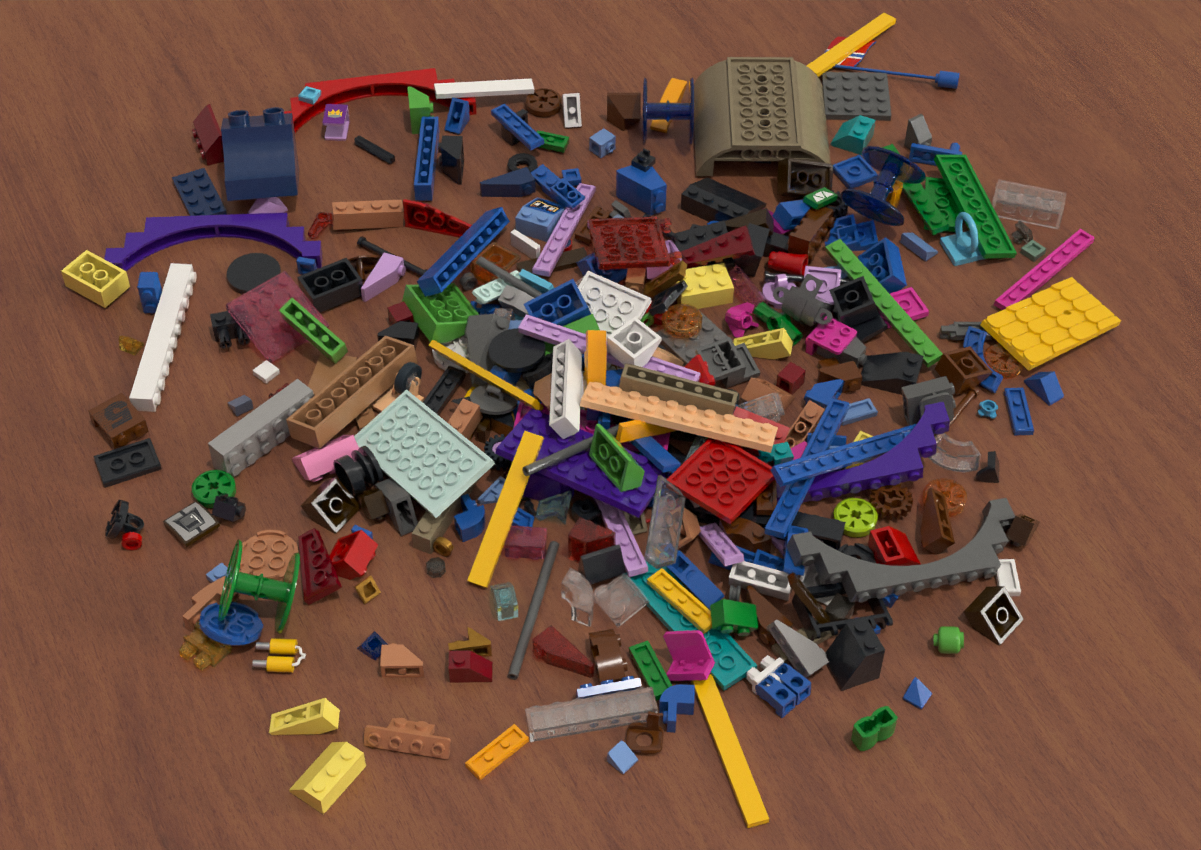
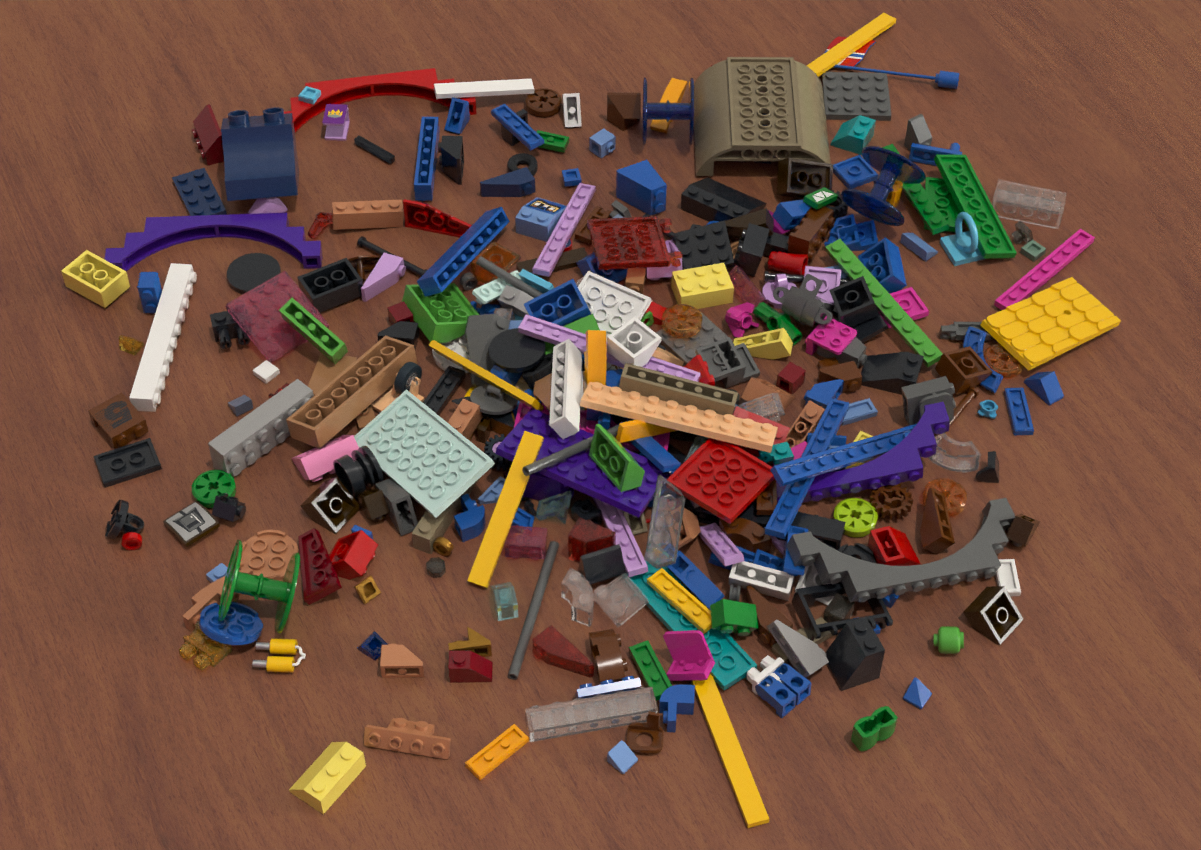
(305, 265): blue tile -> none
(308, 718): light yellow slope -> none
(419, 108): bright green slope -> none
(525, 244): white tile -> none
(557, 188): blue slope -> none
(643, 160): black tile -> none
(665, 280): pearl gold plate -> none
(666, 298): black wing -> none
(724, 246): dark red wing -> none
(808, 599): dark brown tile -> none

